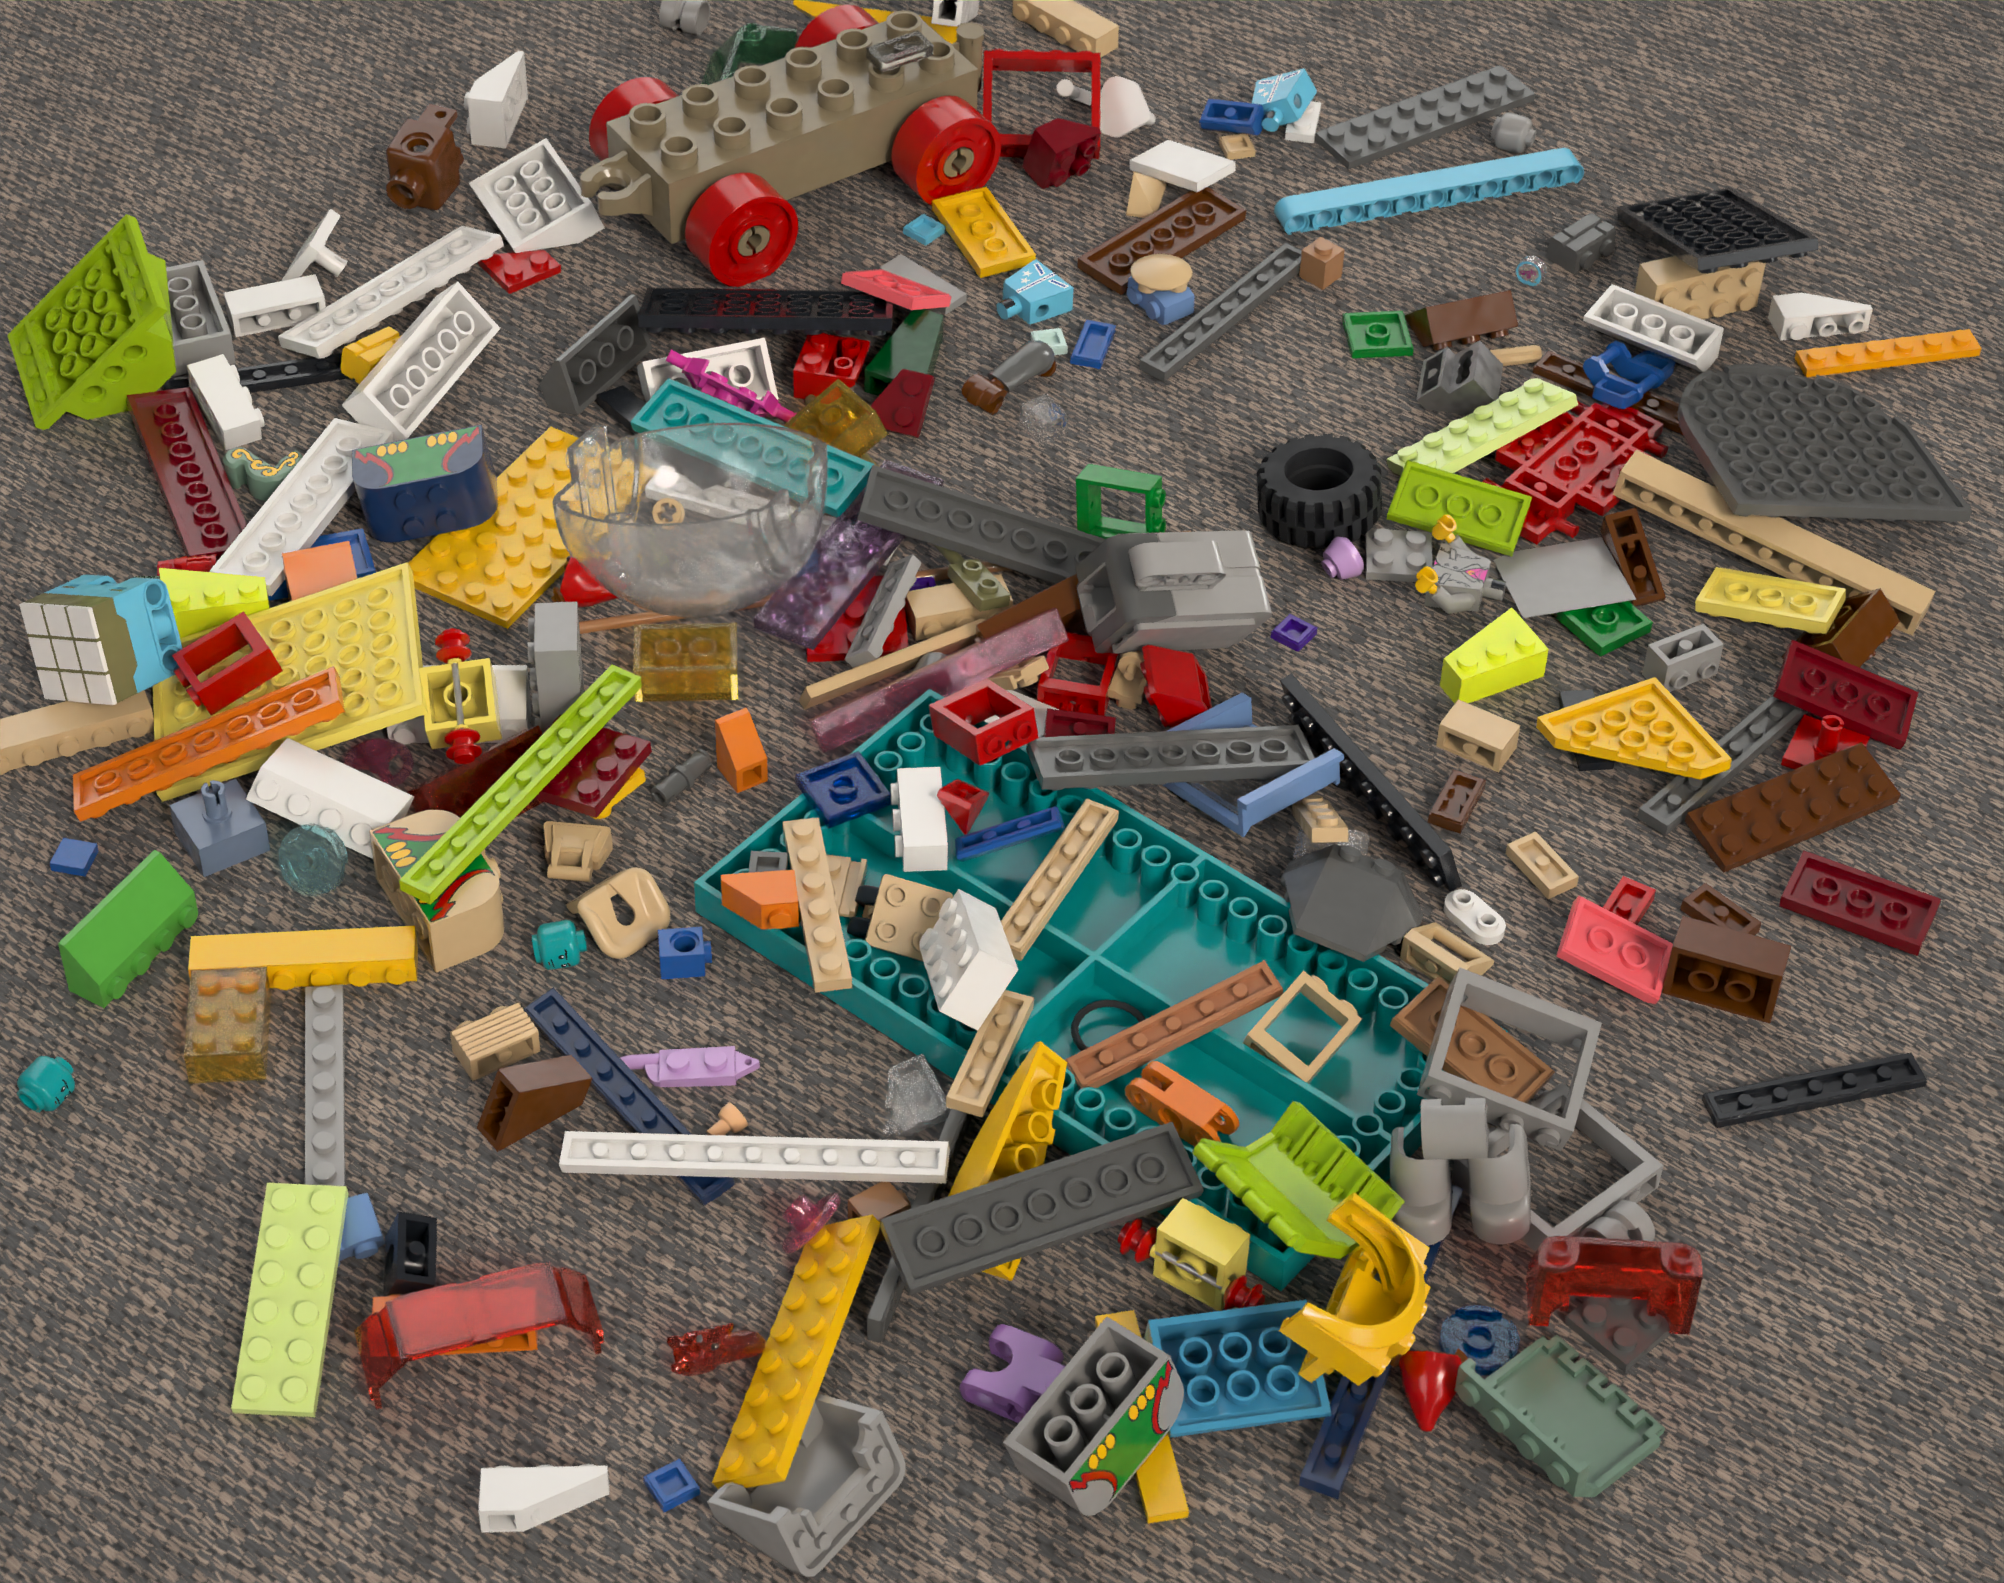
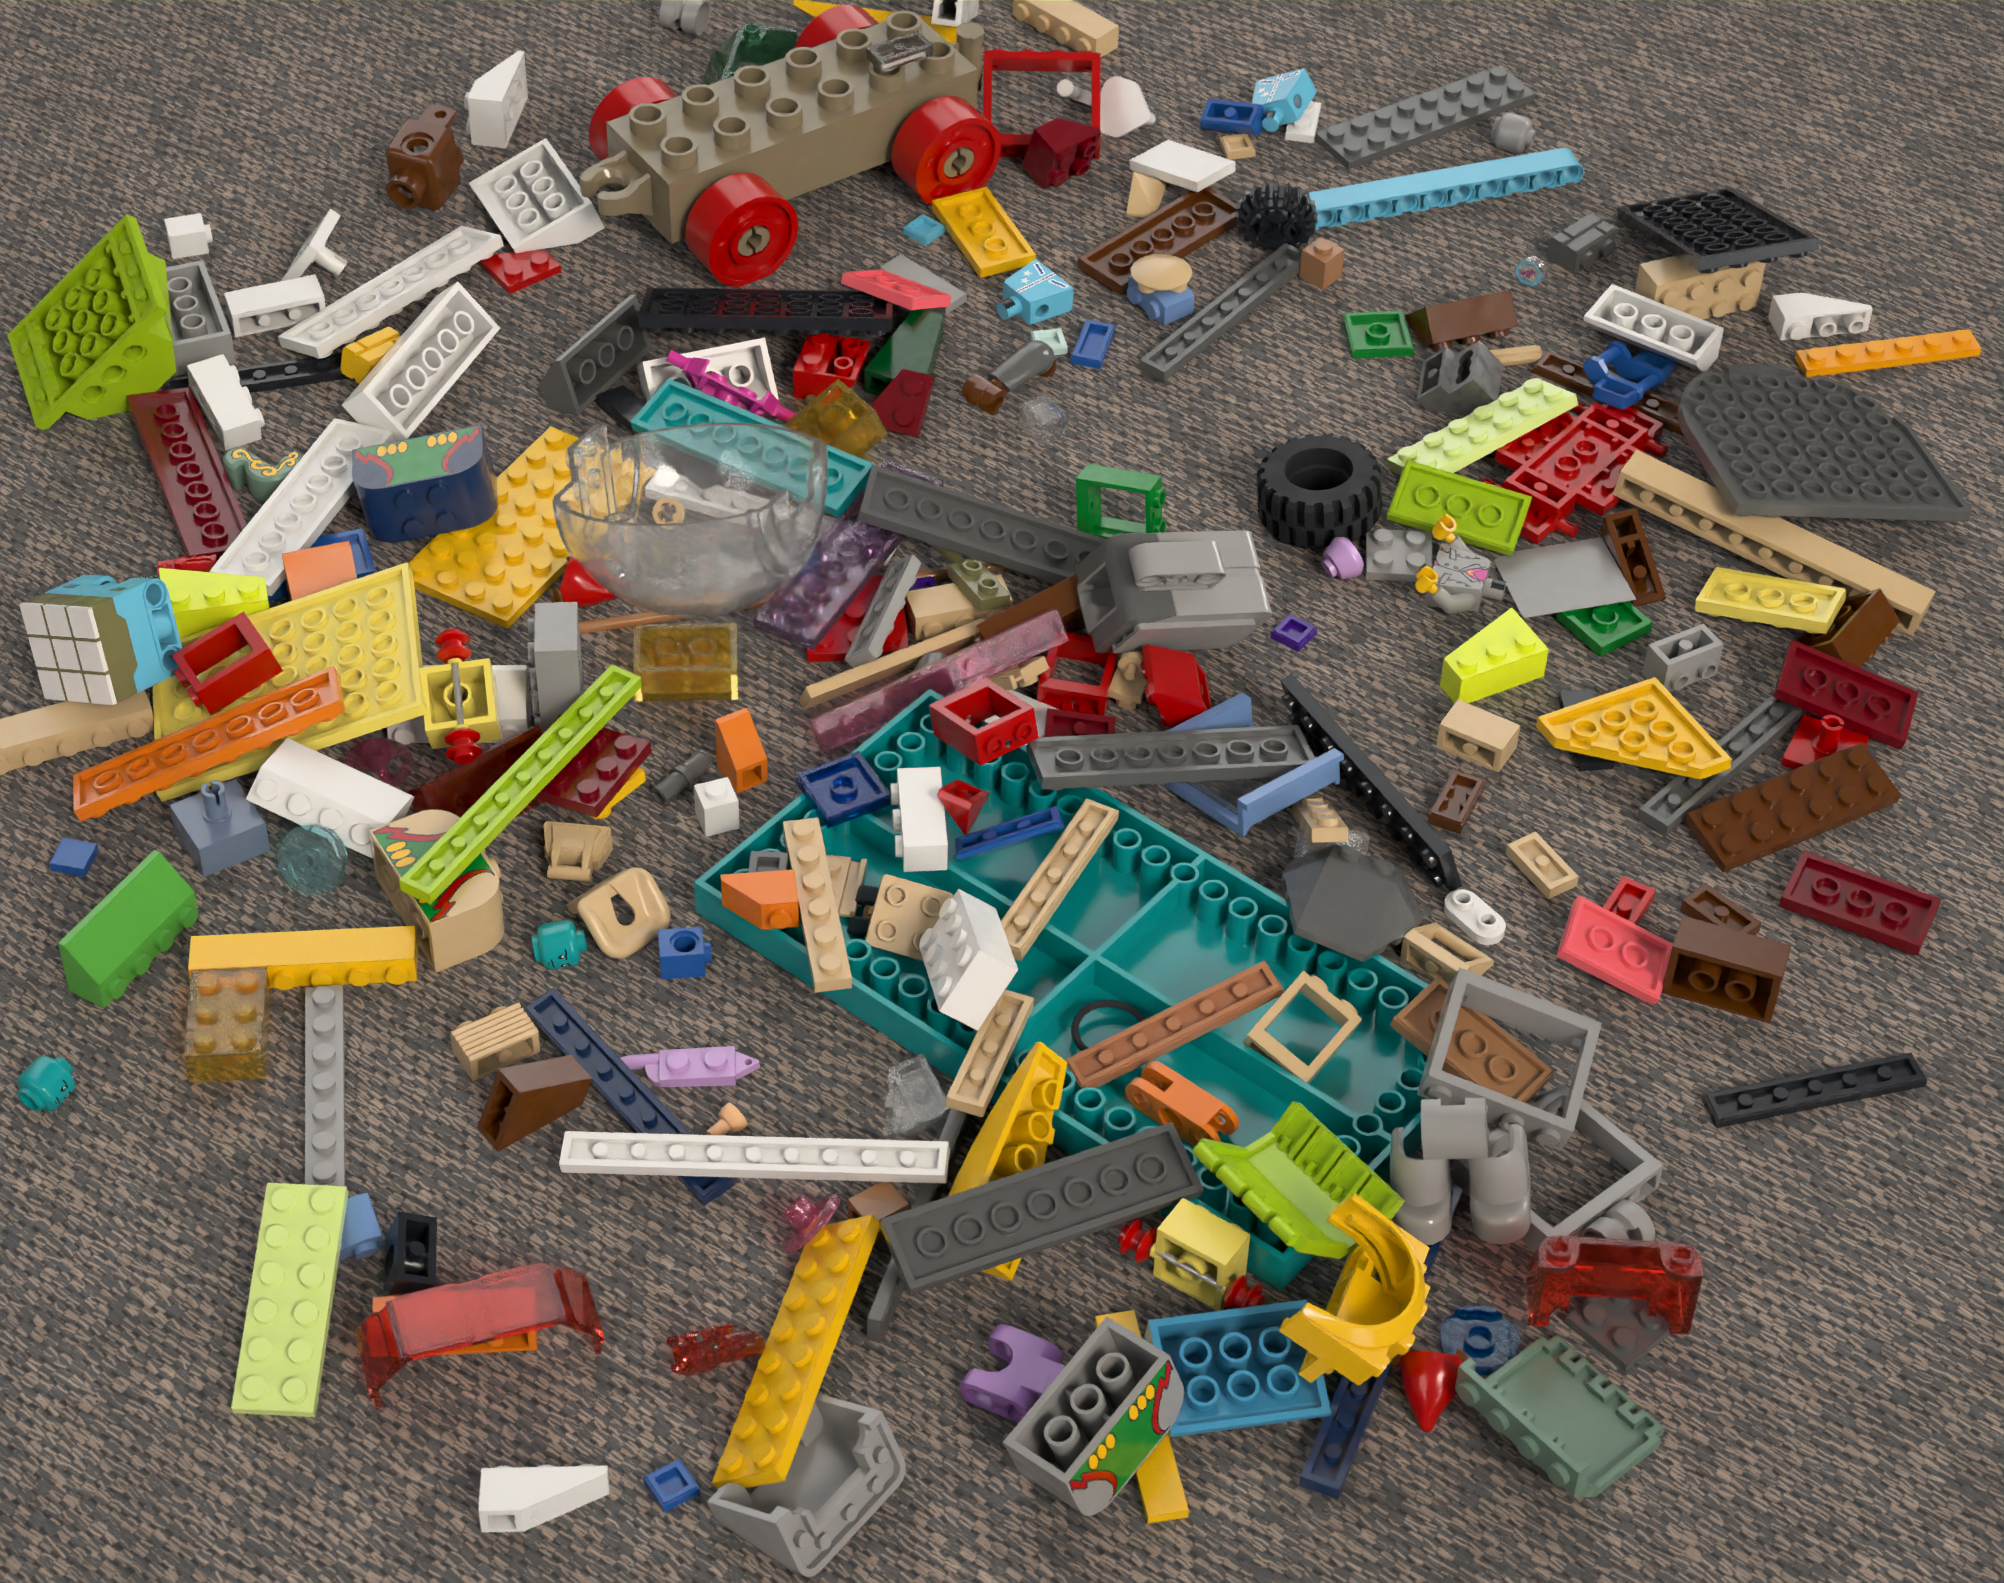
(188, 235): none -> white brick
(716, 806): none -> white brick
(1277, 209): none -> black gear

